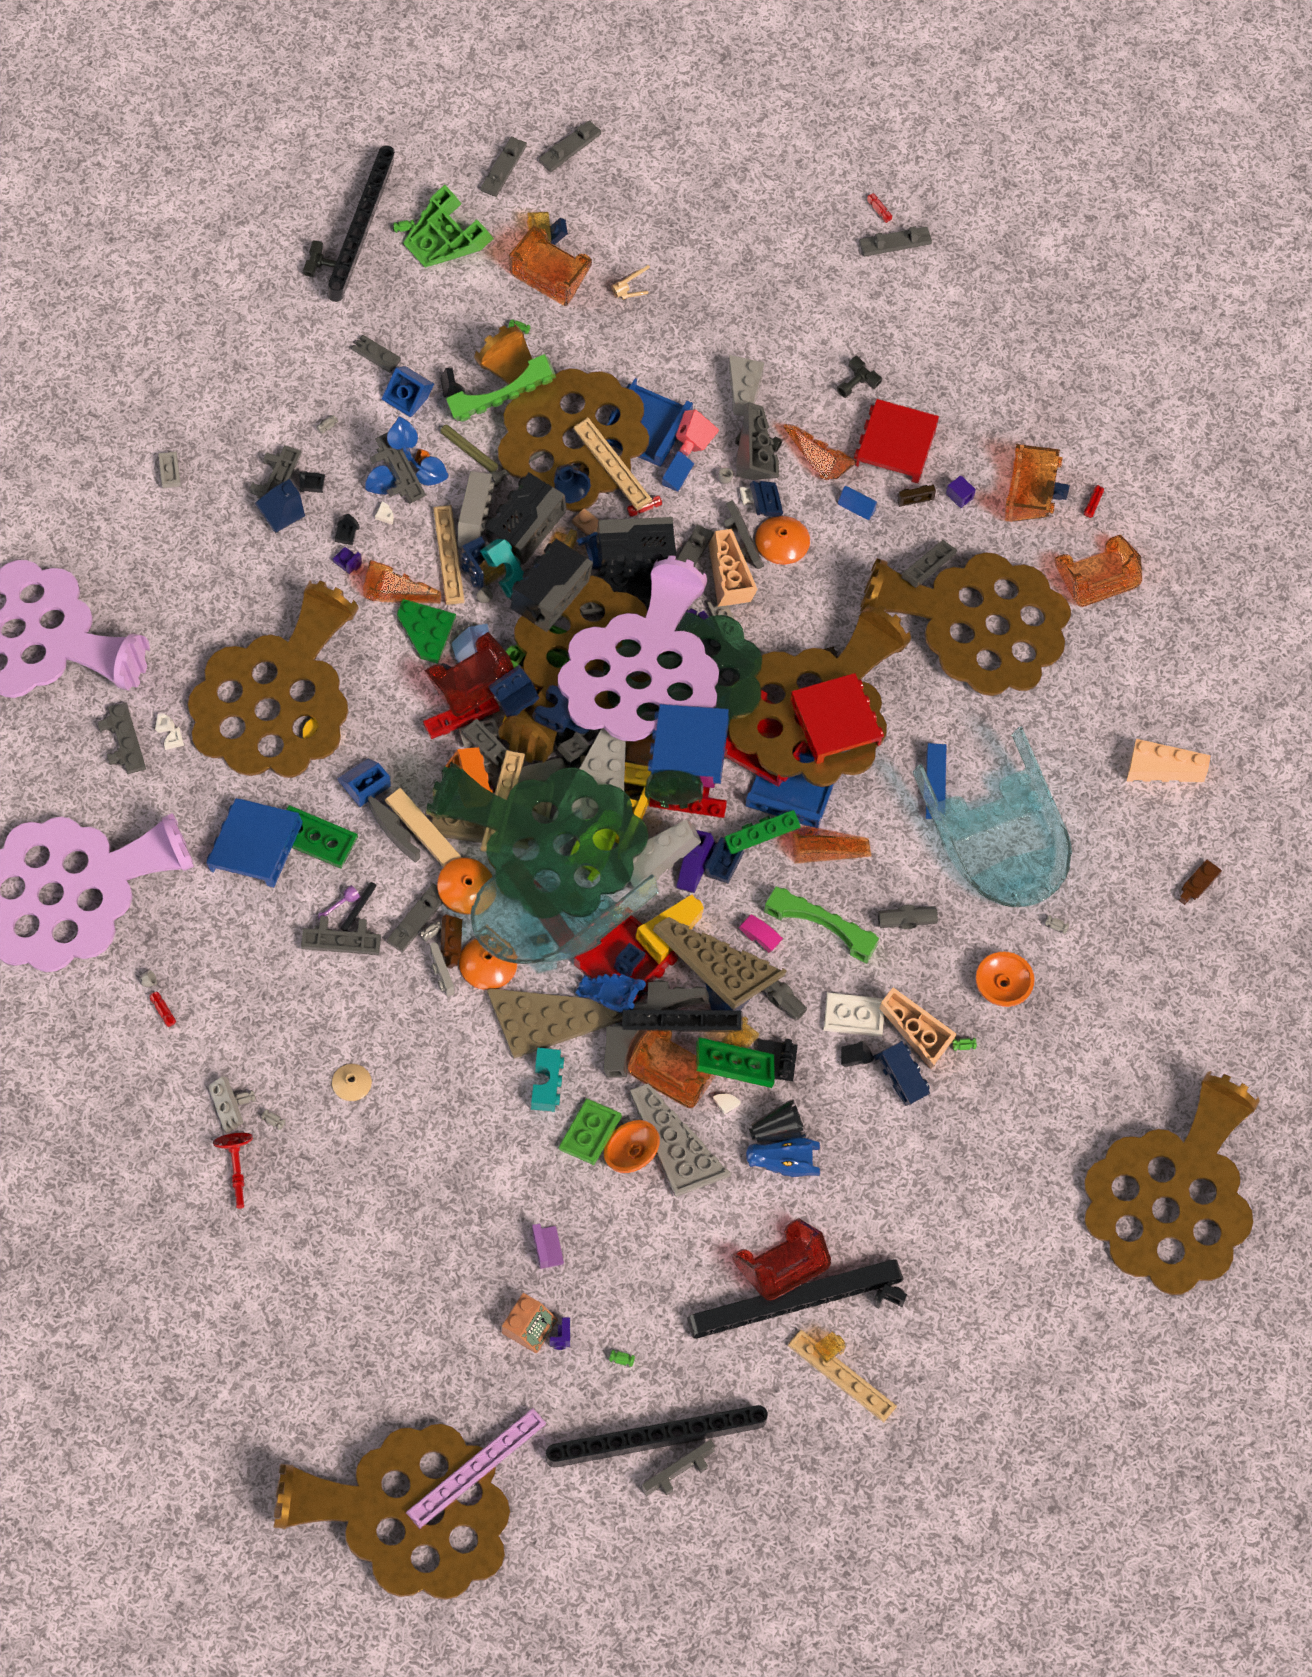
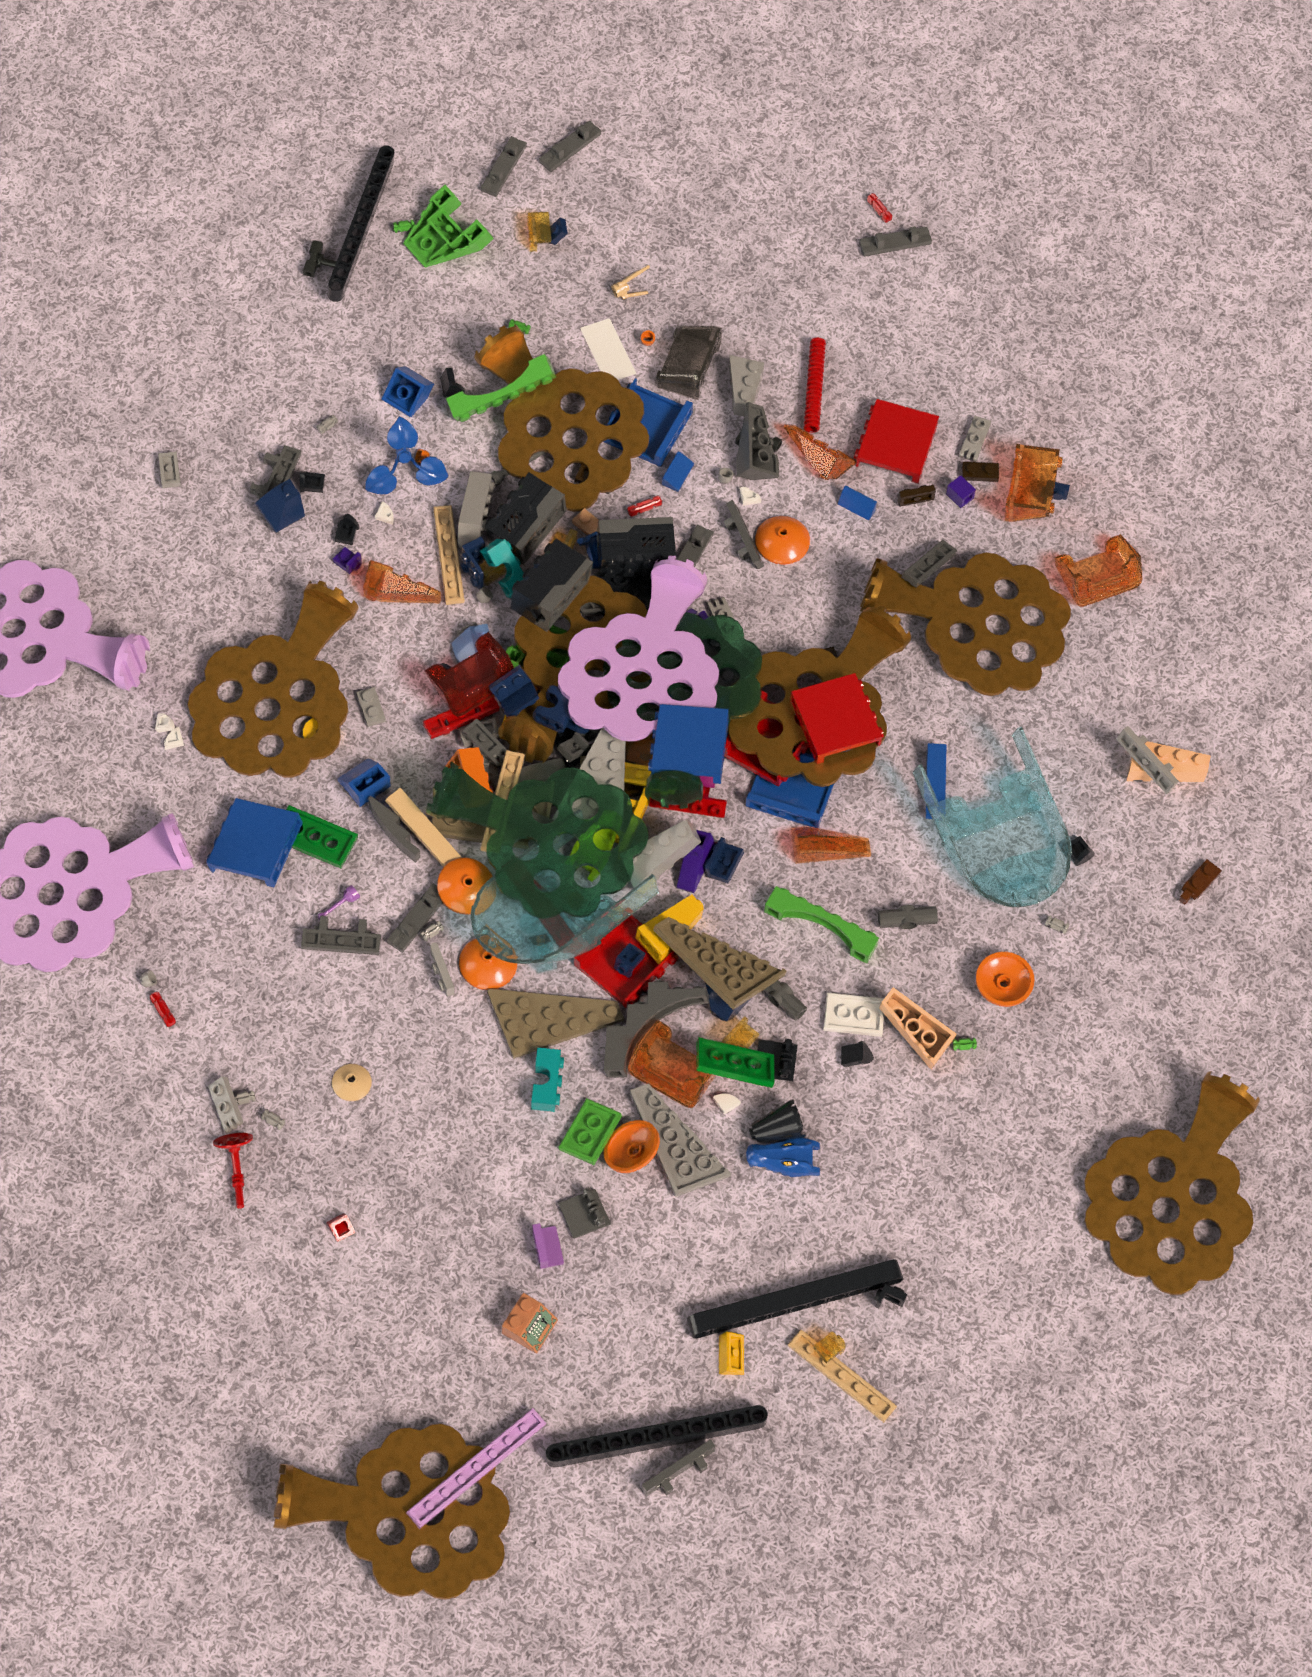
(129, 752): dark grey hinge -> none
(340, 1227): none -> slope
(358, 907): black bar -> none
(371, 707): none -> light grey plate
(376, 353): dark grey hinge -> none
(406, 479): dark grey hinge -> none
(426, 628): green plate -> none
(451, 940): reddish brown hinge -> none
(469, 448): olive axle -> none
(548, 267): clear orange windscreen -> none
(563, 1338): dark purple bracket -> none
(571, 482): dark blue helmet -> none
(584, 1213): none -> dark grey hinge
(608, 349): none -> white sticker
(612, 464): tan tile -> none
(612, 992): blue animal -> none
(622, 1358): bright green piece -> none
(648, 335): none -> orange hinge
(683, 1020): black slope -> none
(689, 359): none -> clear smoke windscreen
(695, 432): coral torso -> none
(730, 571): light nougat wedge -> none
(731, 1354): none -> yellow slope
(761, 832): green bracket -> none
(761, 932): dark pink slope -> none
(766, 498): dark blue plate -> none
(788, 1264): clear red windscreen -> none
(814, 385): none -> red piece
(861, 375): pearl dark grey bar -> none
(903, 1073): dark blue wedge -> none
(975, 438): none -> light grey hinge
(980, 471): none -> dark brown plate
(1081, 851): none -> black tile
(1094, 501): red axle -> none
(1147, 760): none -> light grey hinge

